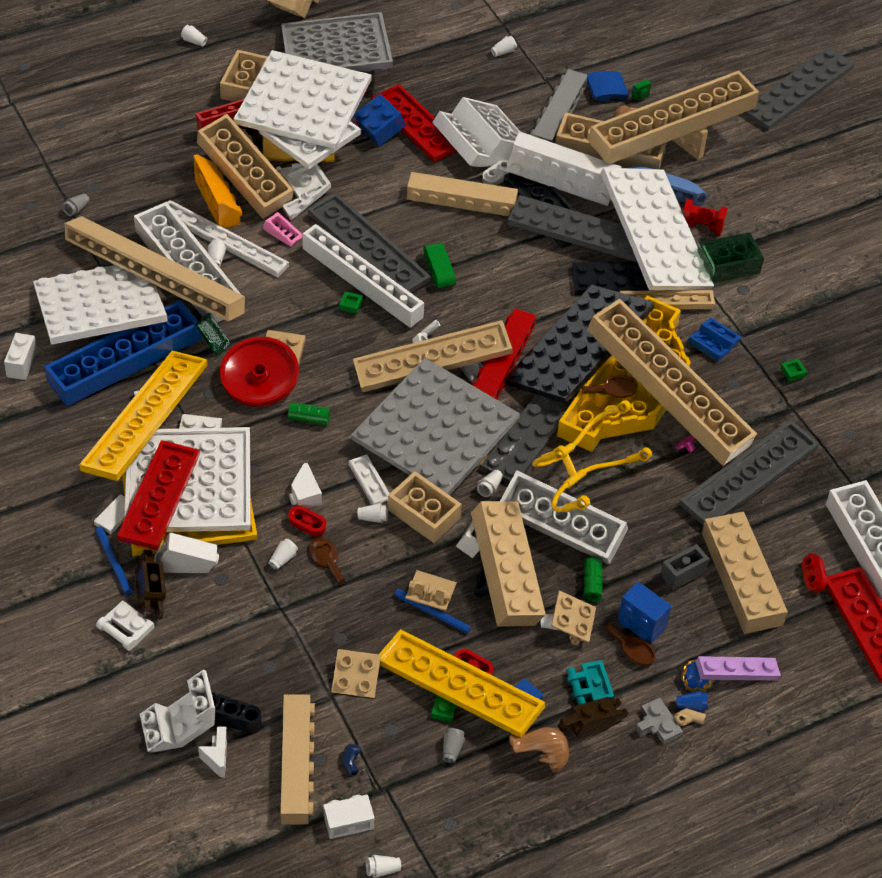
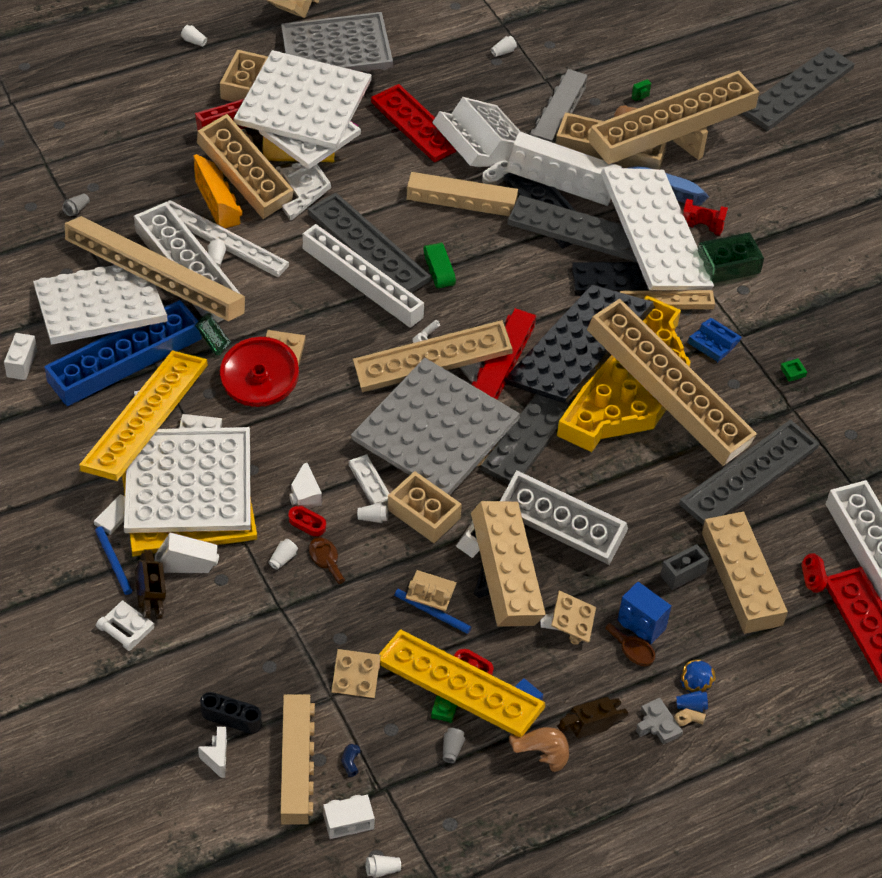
(158, 495): red plate -> none
(183, 720): white slope -> none
(278, 219): bright pink slope -> none
(309, 413): green axle -> none
(351, 302): green plate -> none
(379, 120): blue brick -> none
(488, 485): white cone -> none
(563, 454): yellow bar -> none
(593, 579): green axle -> none
(595, 679): teal plate -> none
(607, 85): blue slope -> none
(615, 386): reddish brown piece -> none
(687, 442): dark pink plant -> none
(737, 668): lavender plate -> none

